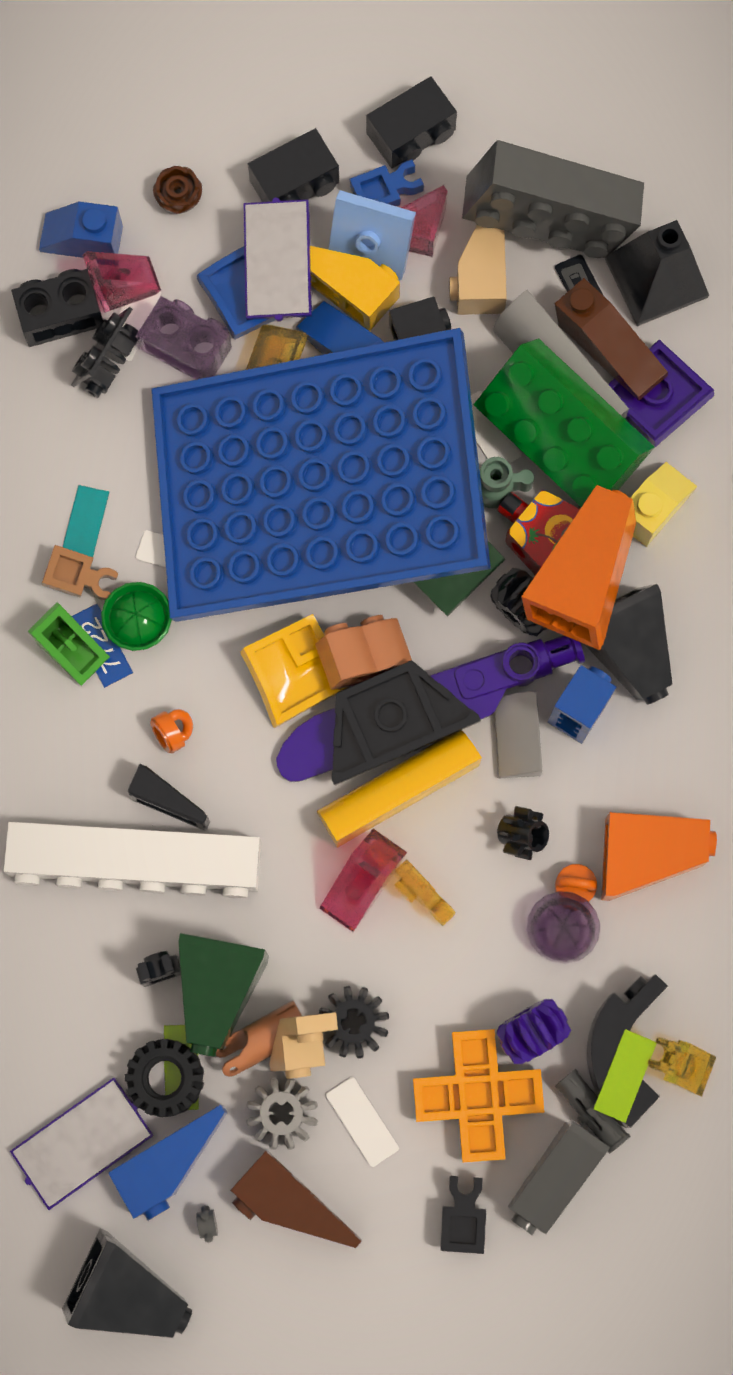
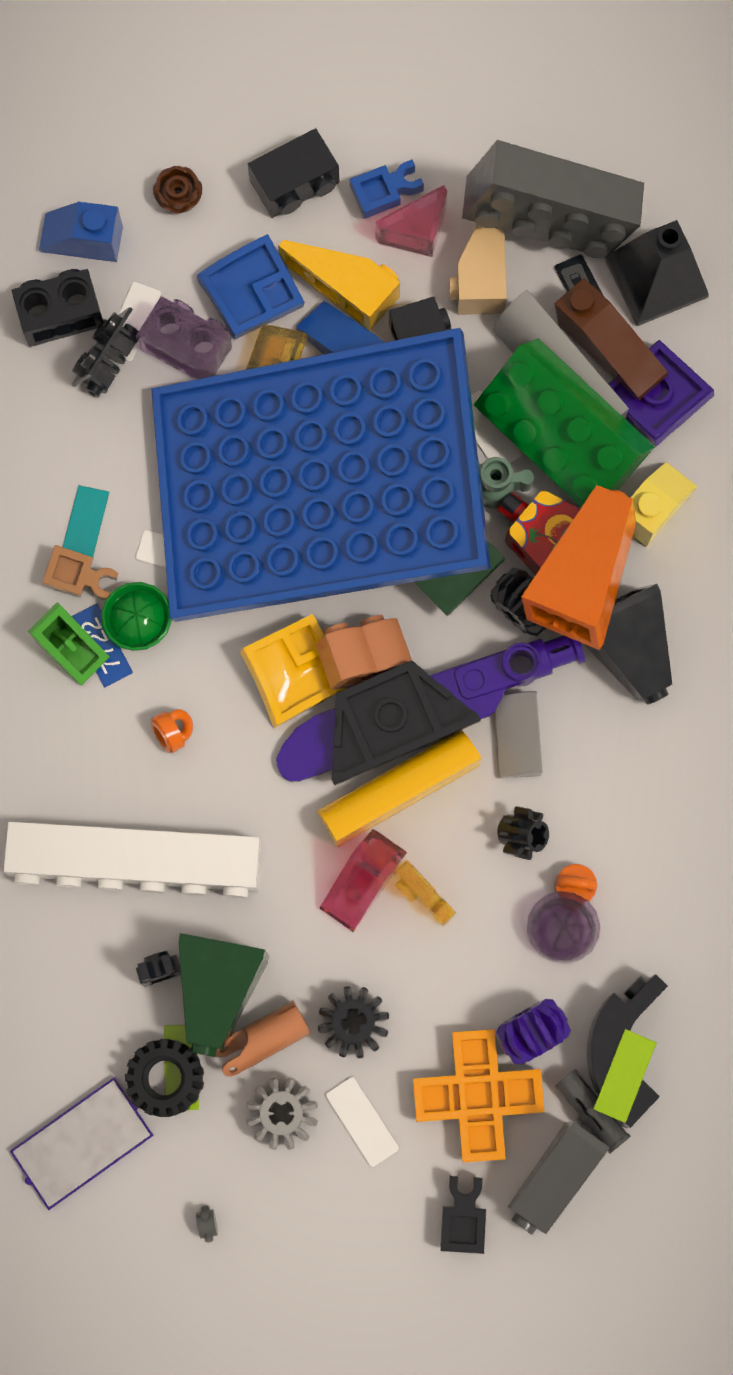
(121, 278): clear pink slope -> none
(123, 1294): black slope -> none
(154, 792): black slope -> none
(160, 1170): blue slope -> none
(277, 259): flat silver piece -> none
(283, 1200): reddish brown slope -> none
(300, 1044): tan slope -> none
(372, 230): light blue plate -> none
(411, 122): black brick -> none
(582, 702): blue brick -> none
(651, 850): orange slope -> none
(684, 1065): clear yellow plate -> none

